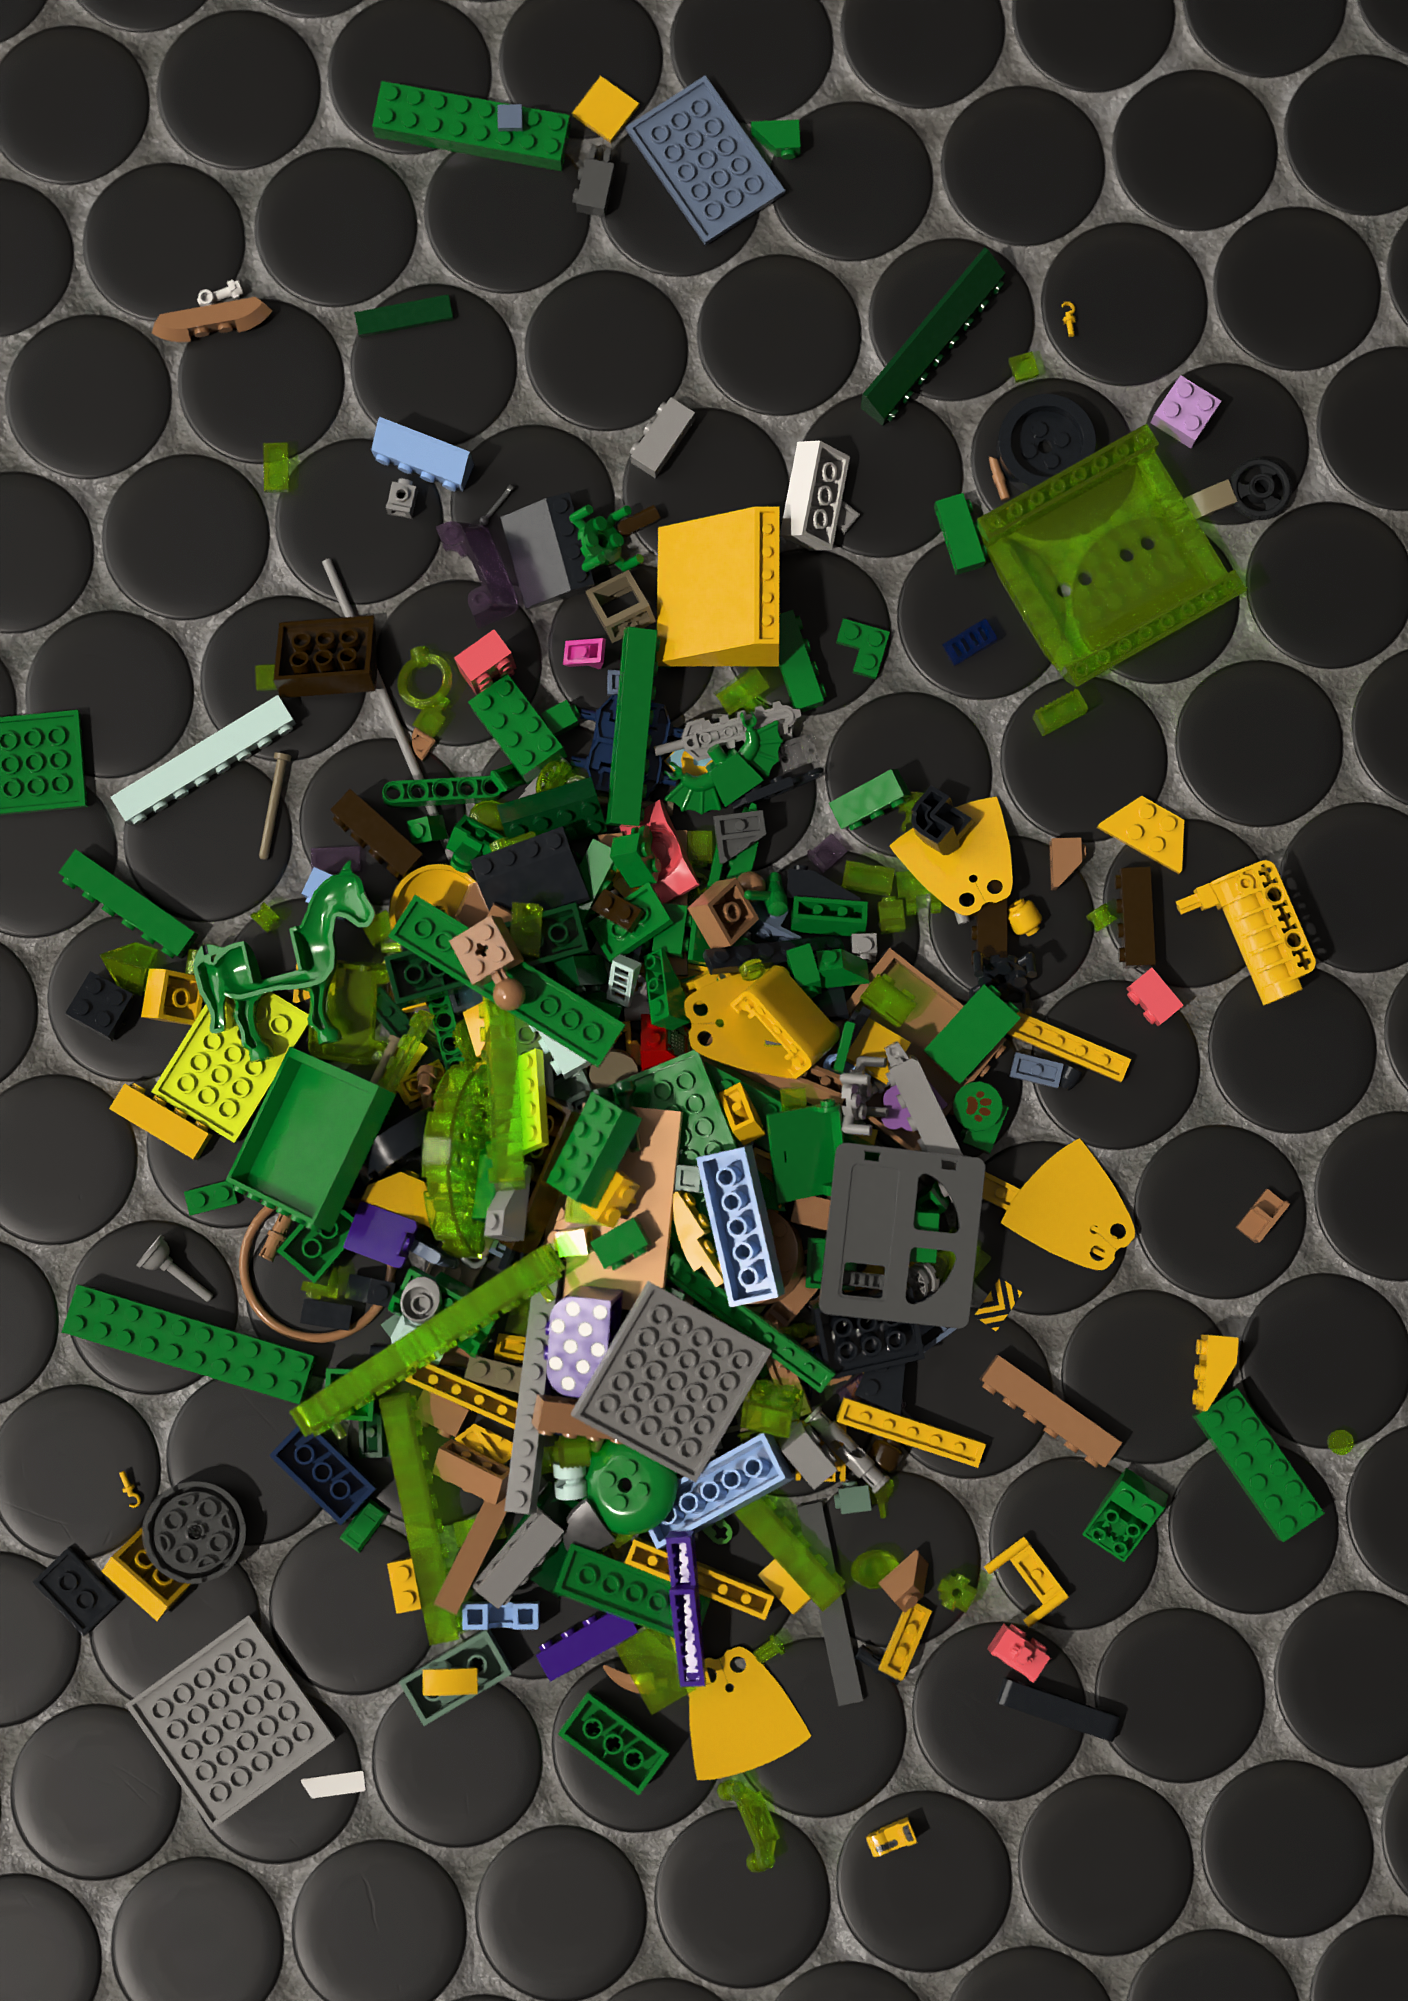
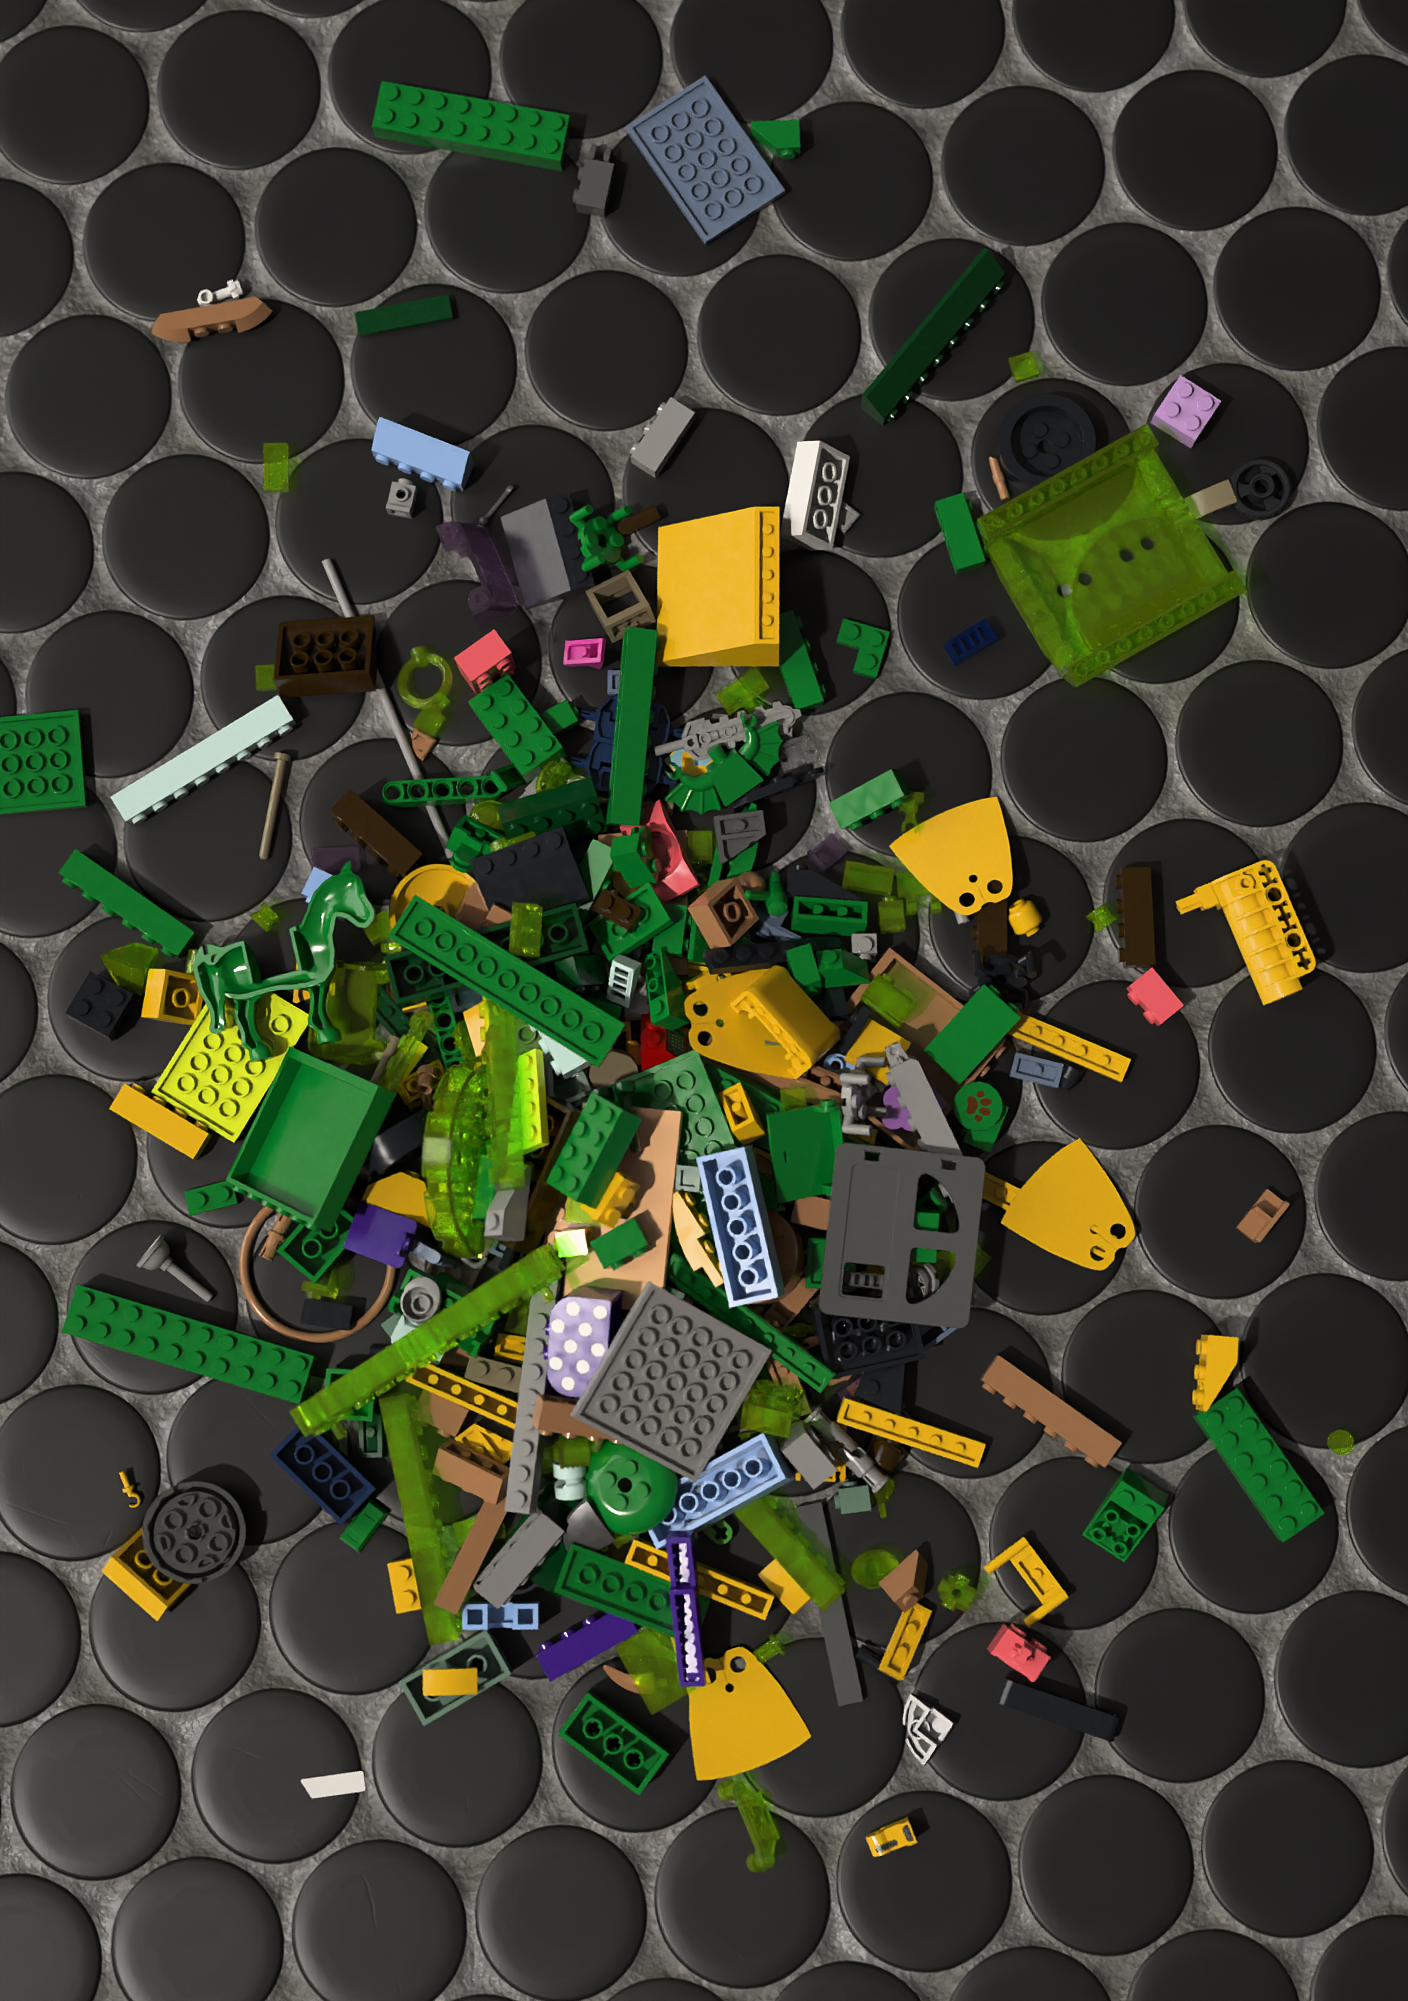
(76, 1591): black tile -> none
(230, 1721): light grey plate -> none
(370, 1290): black slope -> none
(427, 829): green brick -> none
(500, 957): medium nougat brick -> none
(510, 117): sand blue tile -> none
(605, 109): yellow tile -> none
(752, 969): clear neon green tile -> none
(844, 1047): green tile -> none
(926, 1727): none -> brick
(939, 822): black brick -> none
(998, 1304): sticker -> none
(1060, 712): clear neon green brick -> none
(1065, 858): medium nougat slope -> none
(1069, 319): yellow hand -> none
(1150, 831): yellow wing -> none

